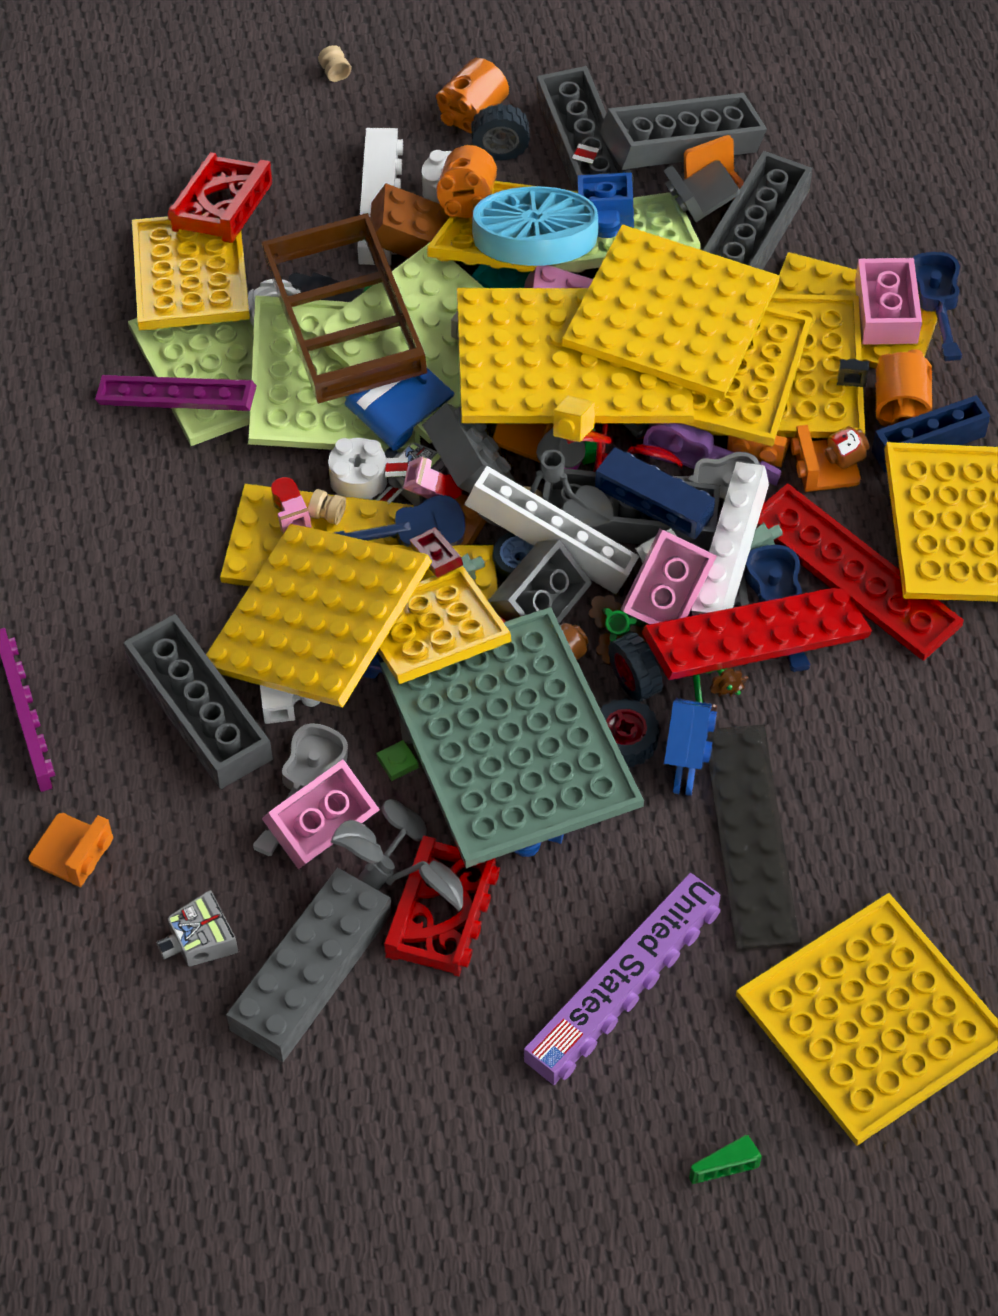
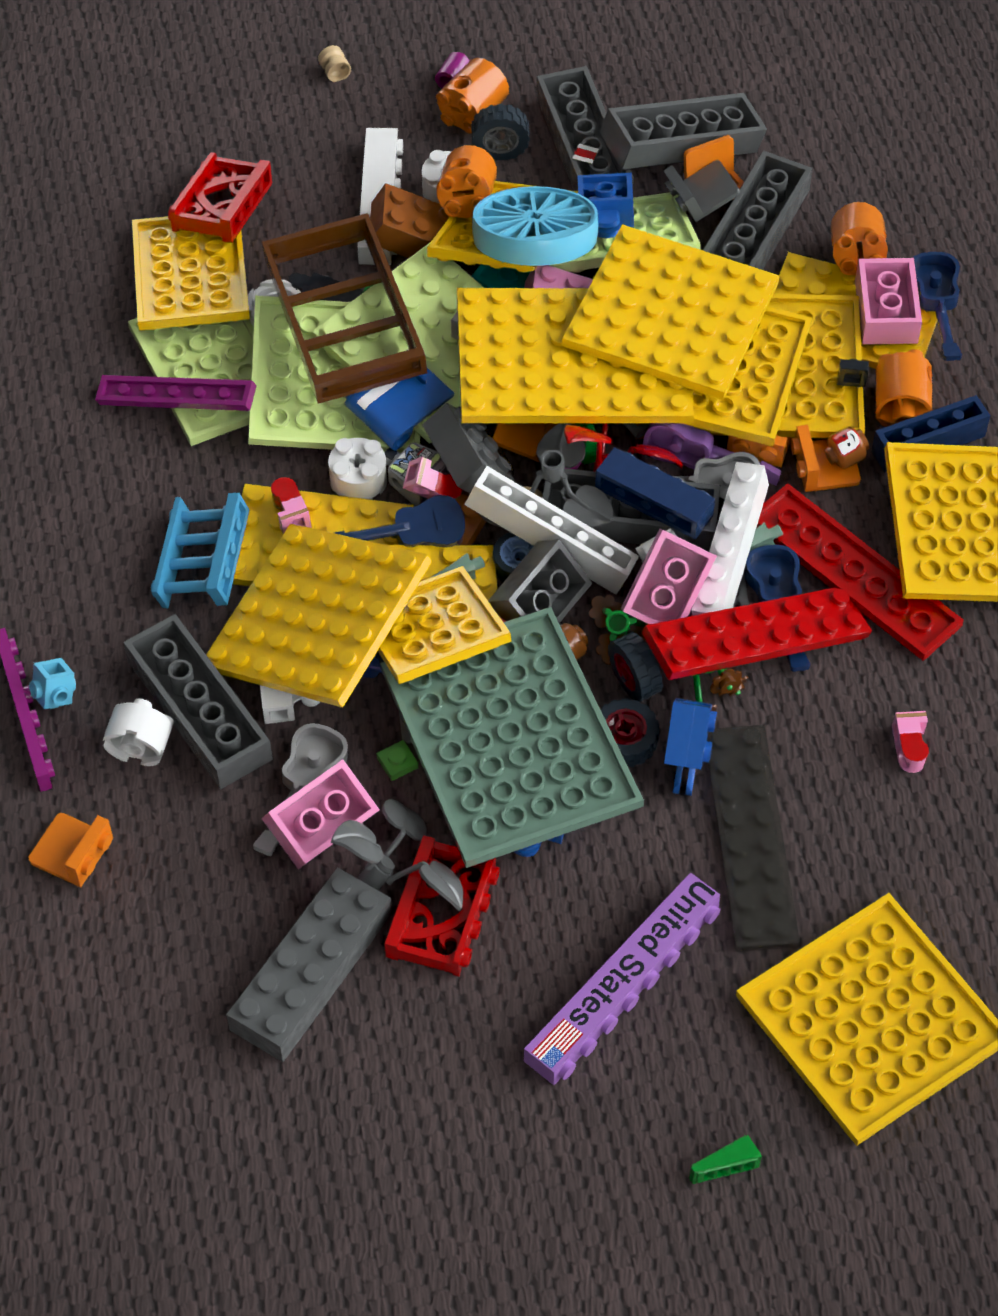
(52, 683): none -> medium azure brick
(137, 732): none -> white brick
(199, 932): torso -> none
(221, 562): none -> dark azure fence
(327, 506): tan wheel -> none
(389, 494): sticker -> none
(396, 467): sticker -> none
(439, 550): dark red plate -> none
(451, 66): none -> magenta brick
(573, 418): yellow brick -> none
(857, 234): none -> orange cylinder
(908, 740): none -> leg

